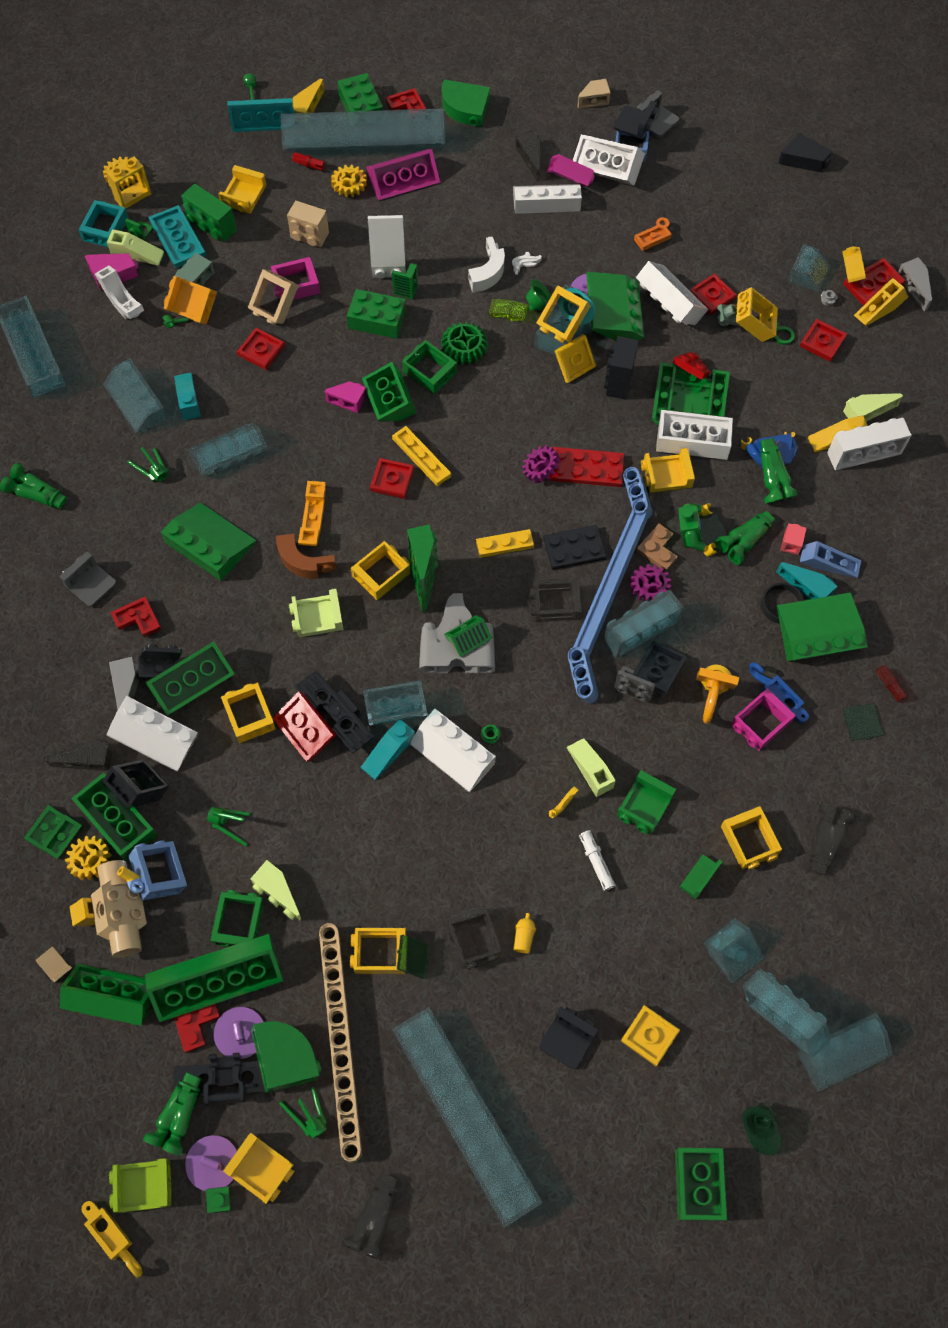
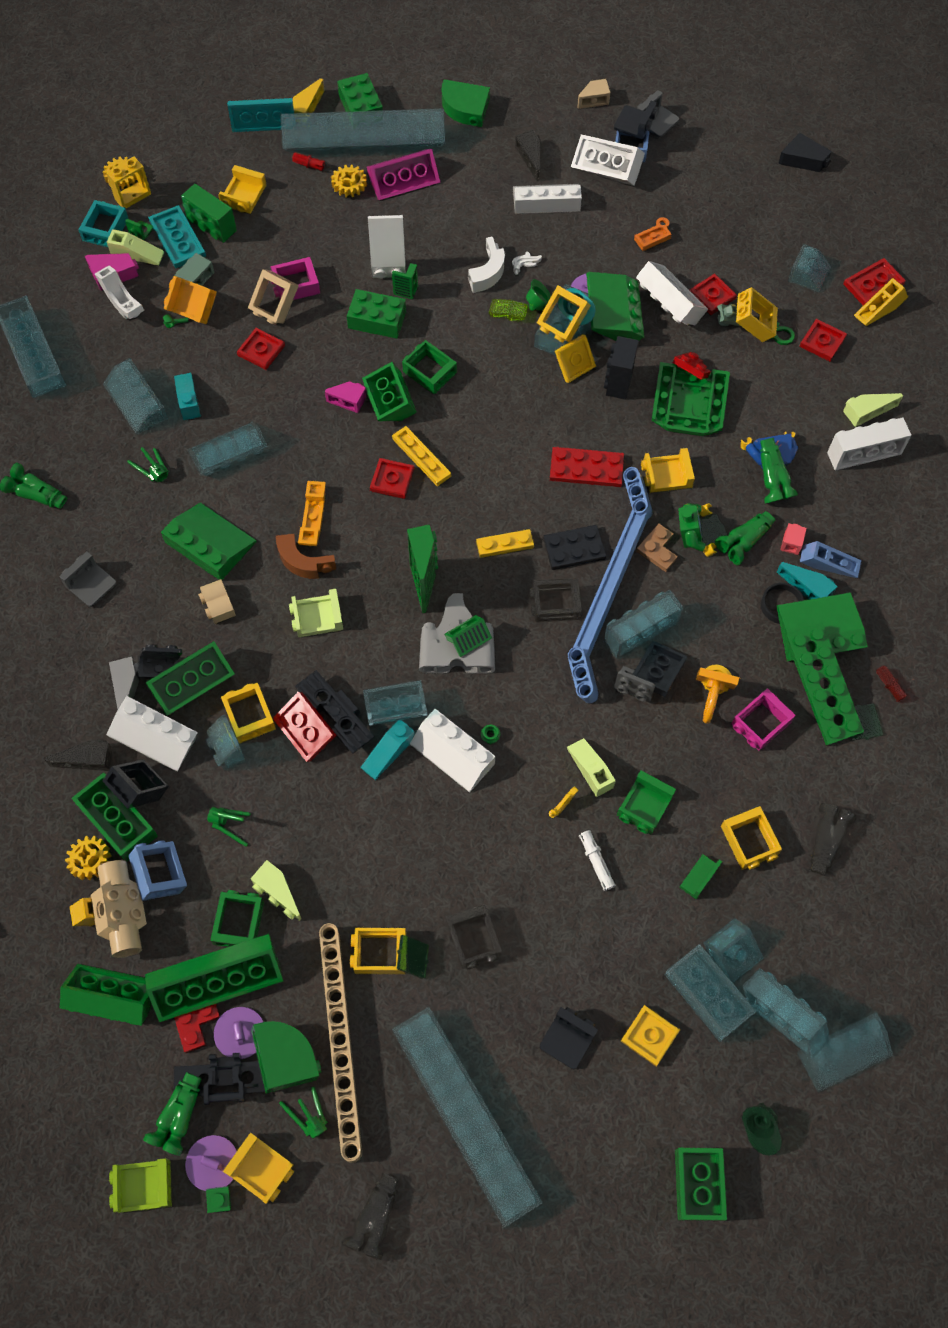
(52, 832): green slope -> none
(53, 964): tan bracket -> none
(111, 1240): yellow piece -> none
(132, 879): arm -> none
(139, 613): red plate -> none
(217, 601): none -> tan brick
(225, 744): none -> clear light blue slope
(250, 82): green hinge -> none
(308, 224): tan brick -> none
(370, 559): yellow window -> none
(408, 99): red plate -> none
(464, 343): green gear -> none
(524, 935): yellow piece -> none
(542, 462): magenta gear -> none
(570, 170): dark pink slope -> none
(650, 582): magenta gear -> none
(699, 433): white slope -> none
(709, 992): none -> clear light blue brick
(780, 690): blue piece -> none
(811, 681): none -> green plate
(823, 439): yellow slope -> none
(828, 301): light grey plate -> none
(853, 264): yellow slope -> none
(917, 281): light grey slope -> none

